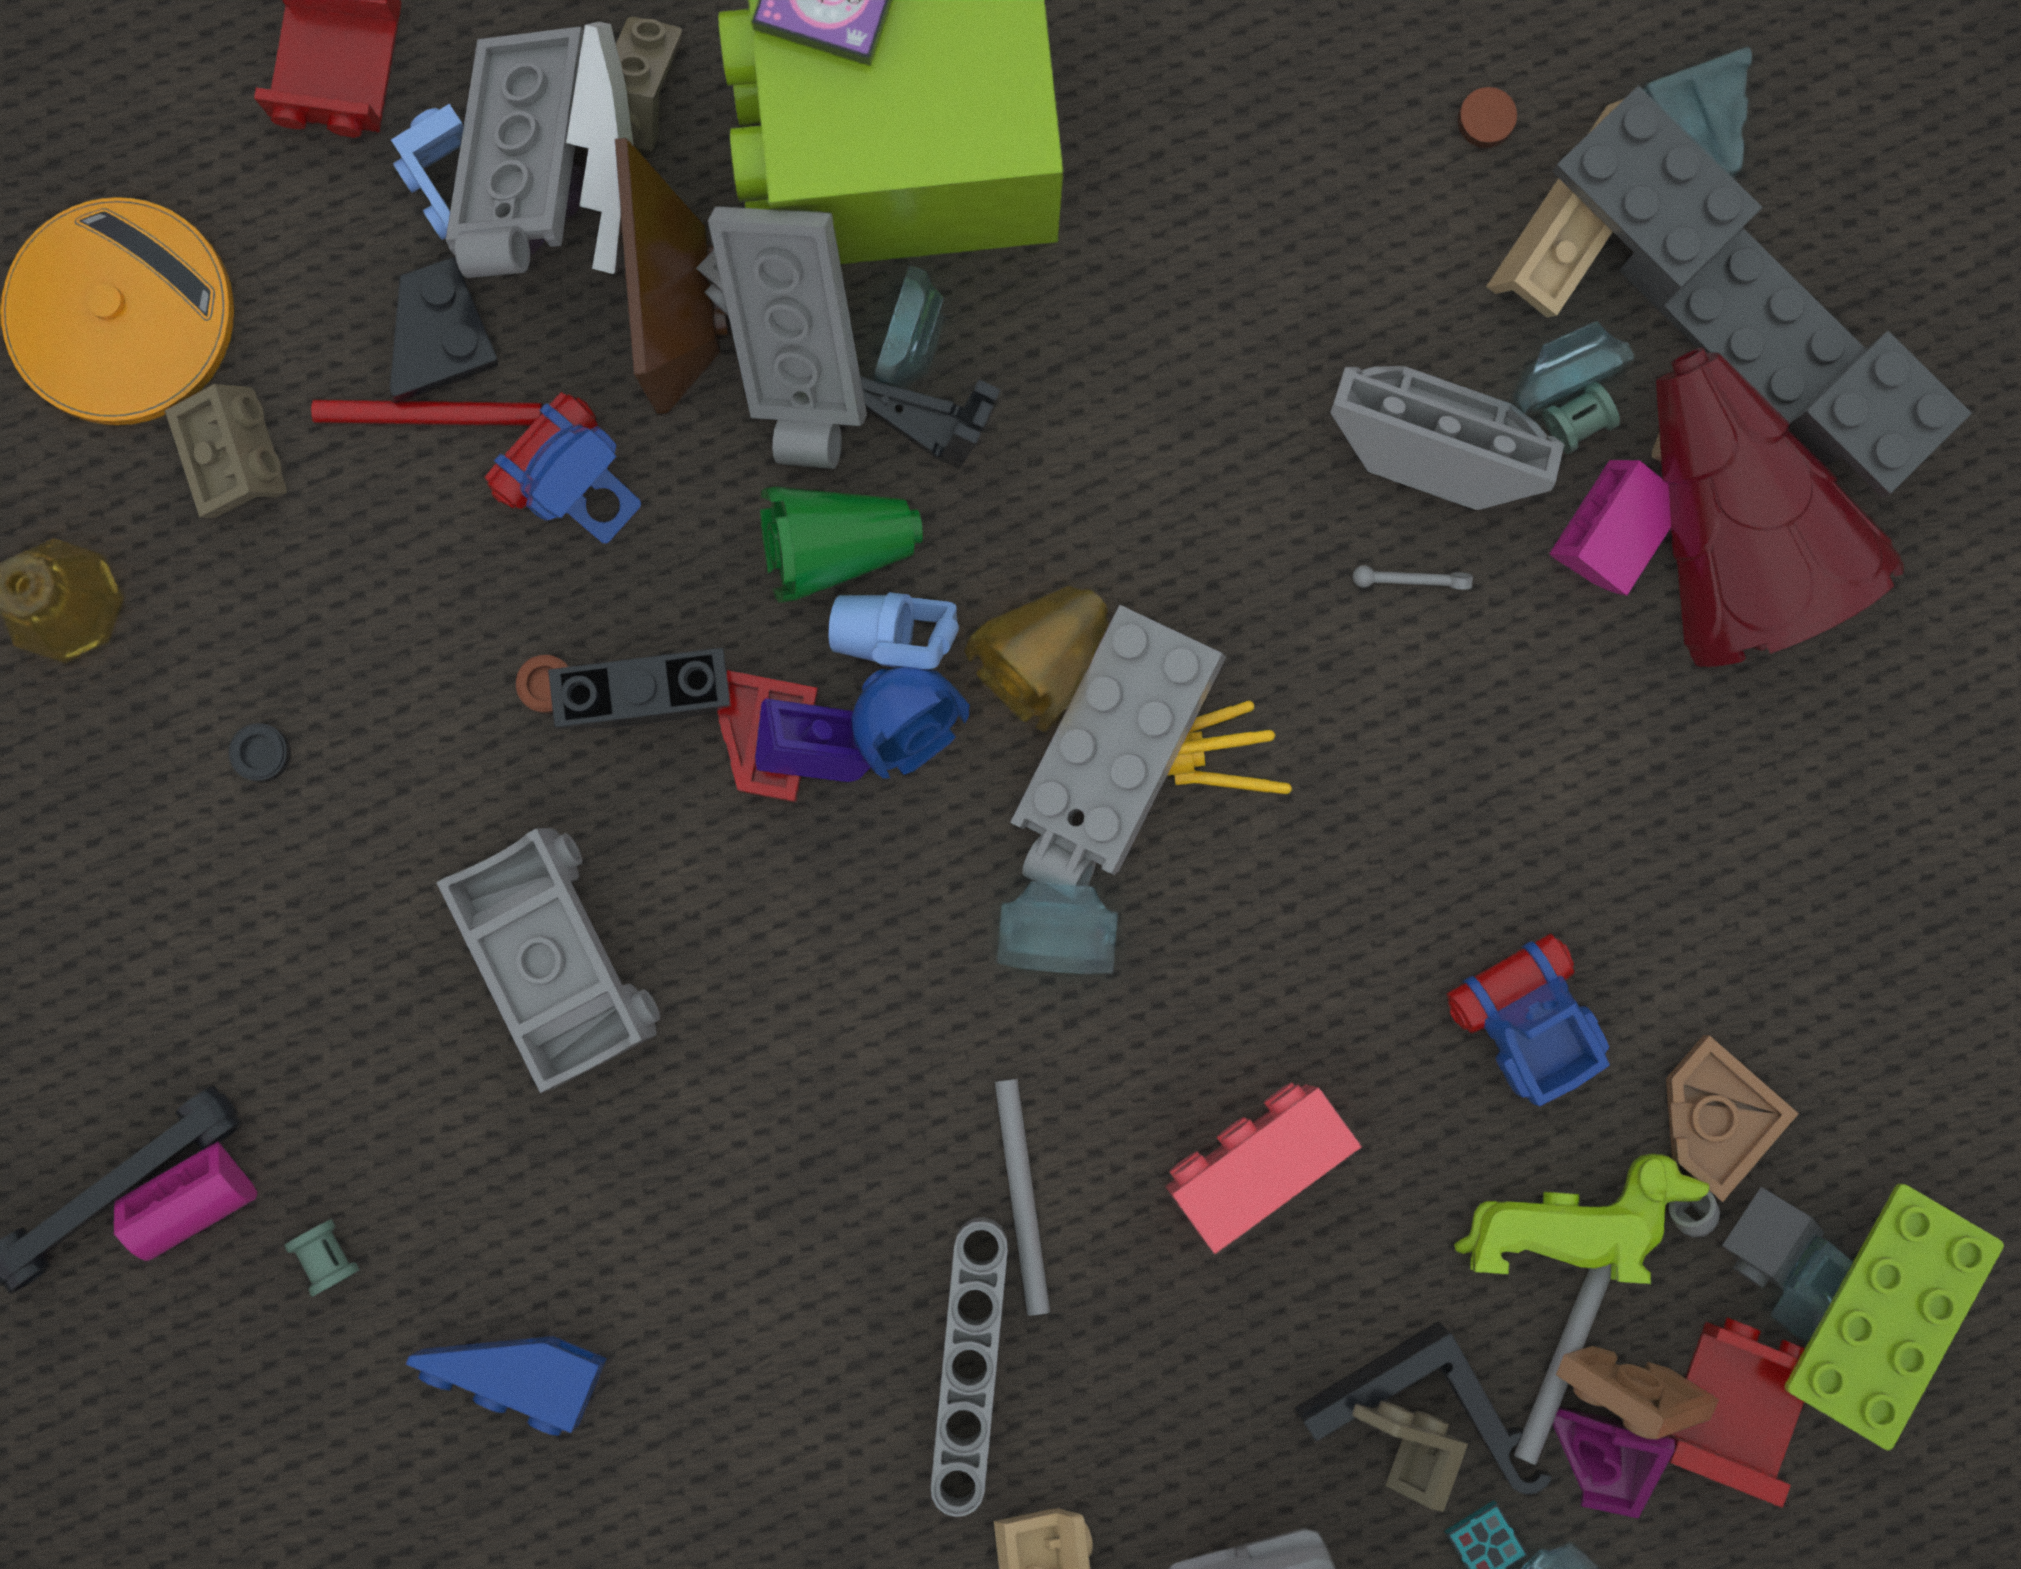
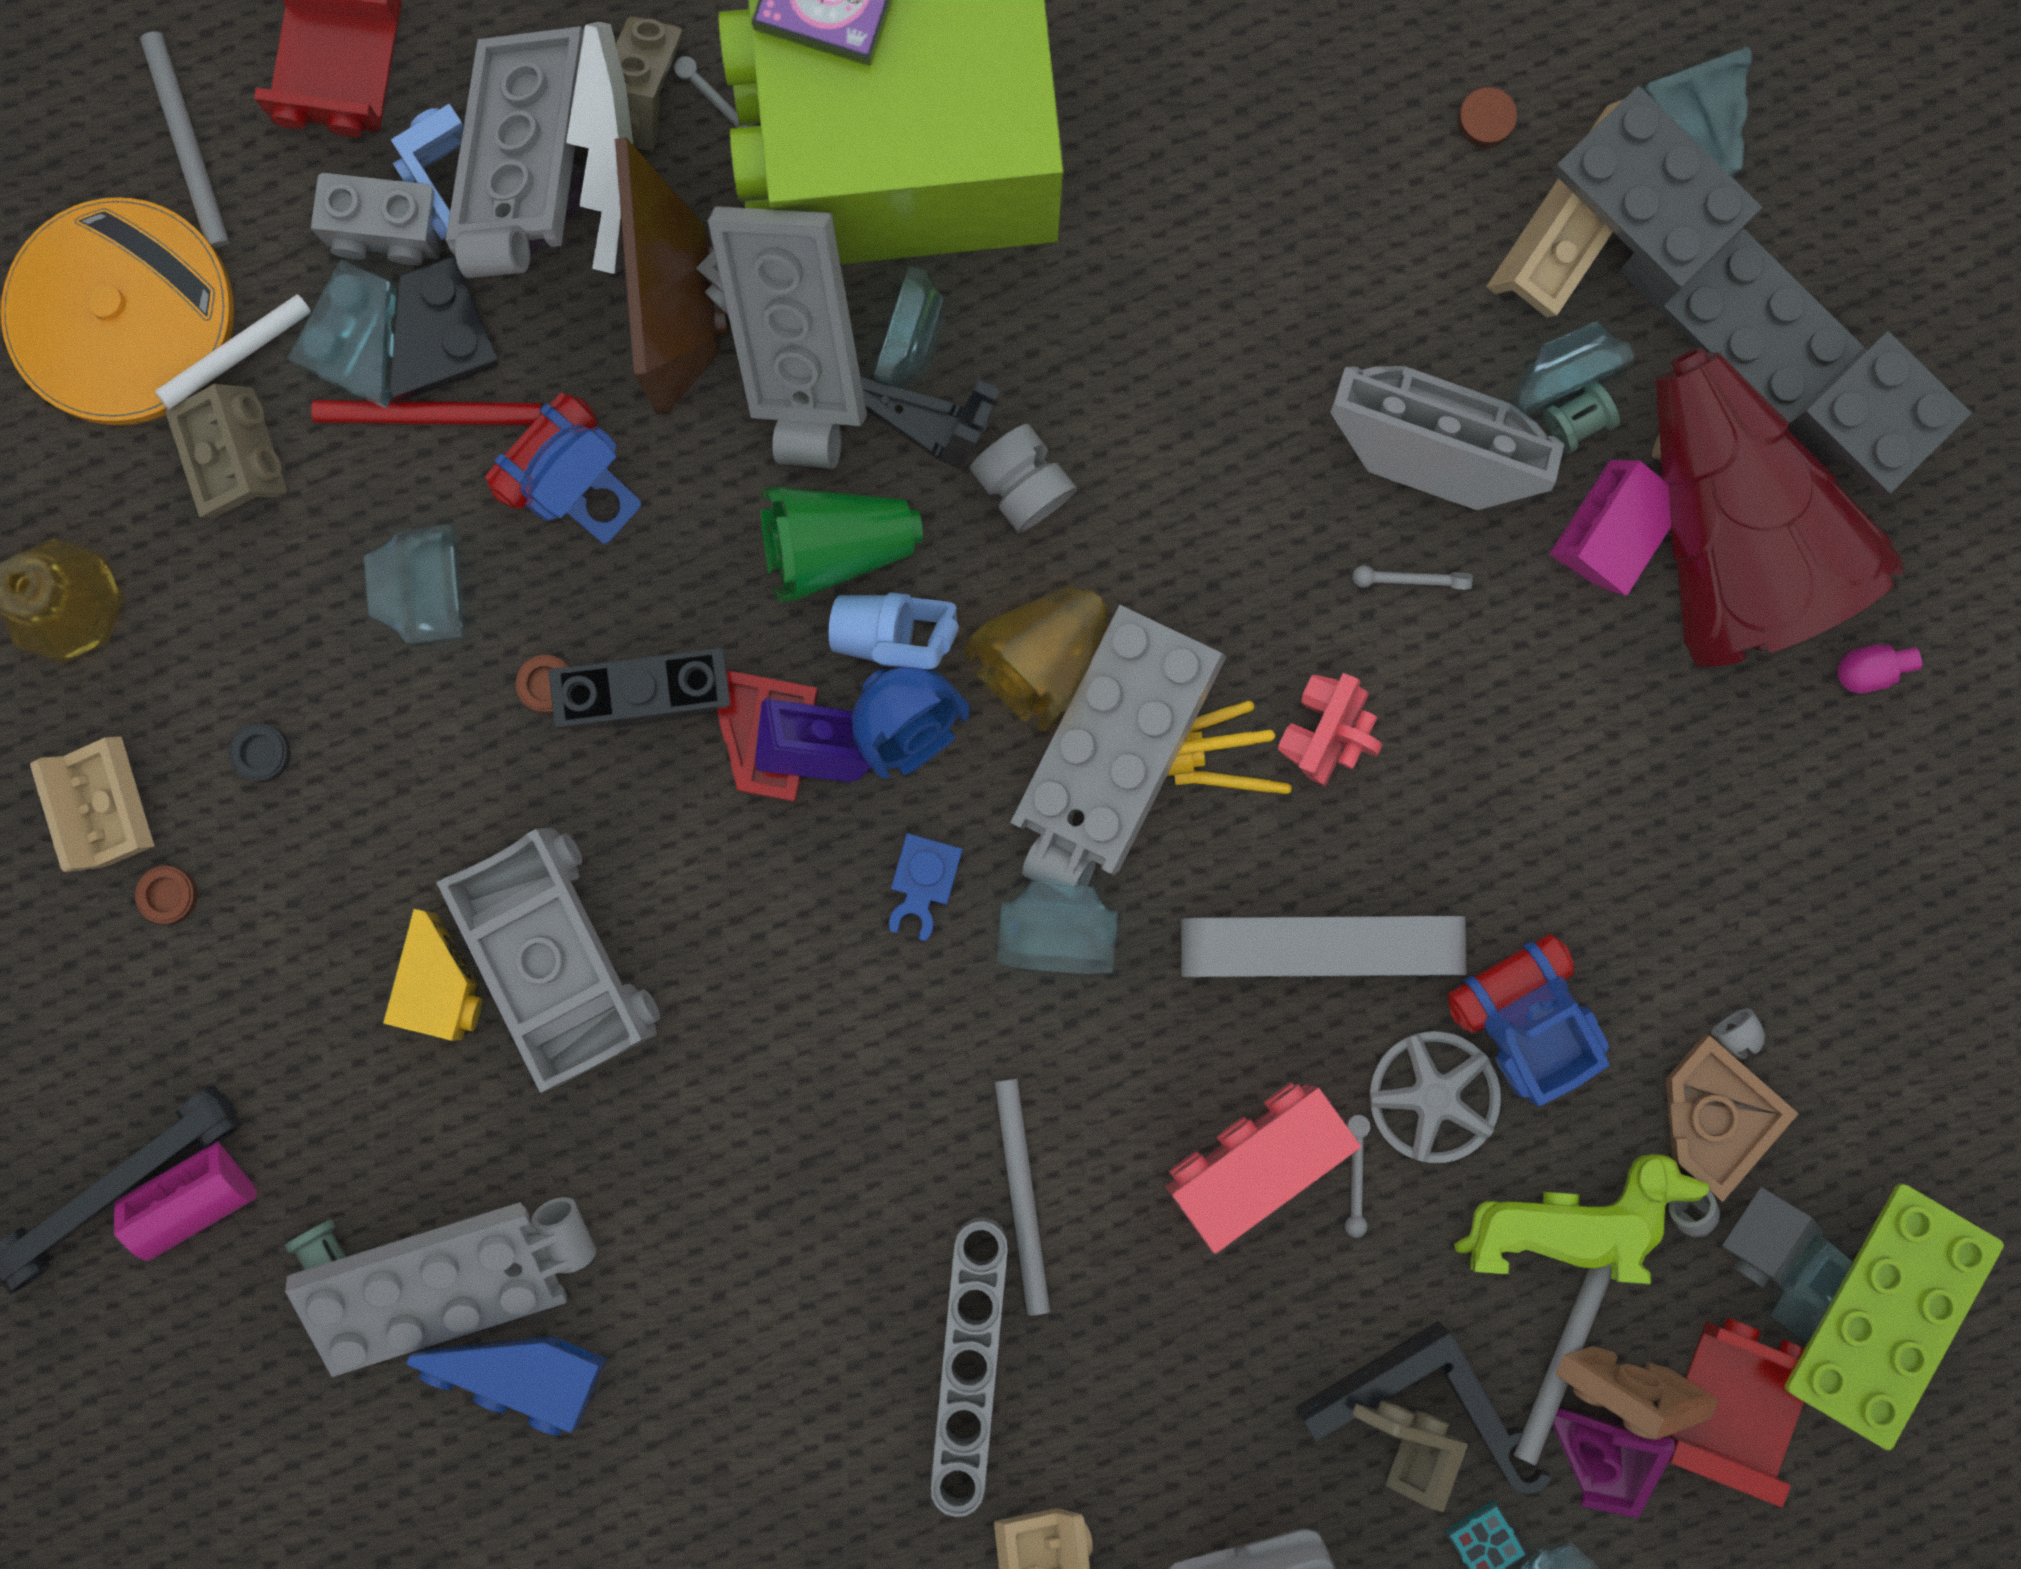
(92, 805): none -> tan bracket
(166, 895): none -> copper tile
(184, 139): none -> light grey bar
(232, 352): none -> white bar
(350, 333): none -> clear light blue wing
(375, 216): none -> light grey bracket
(418, 585): none -> clear light blue slope
(433, 983): none -> yellow slope
(440, 1283): none -> light grey hinge
(687, 70): none -> light grey hinge
(925, 875): none -> blue plate
(1023, 478): none -> light grey wheel
(1323, 946): none -> light grey beam
(1341, 707): none -> coral hips
(1355, 1224): none -> light grey hinge
(1436, 1097): none -> light grey wheel
(1745, 1035): none -> light grey hinge
(1876, 667): none -> dark pink cylinder

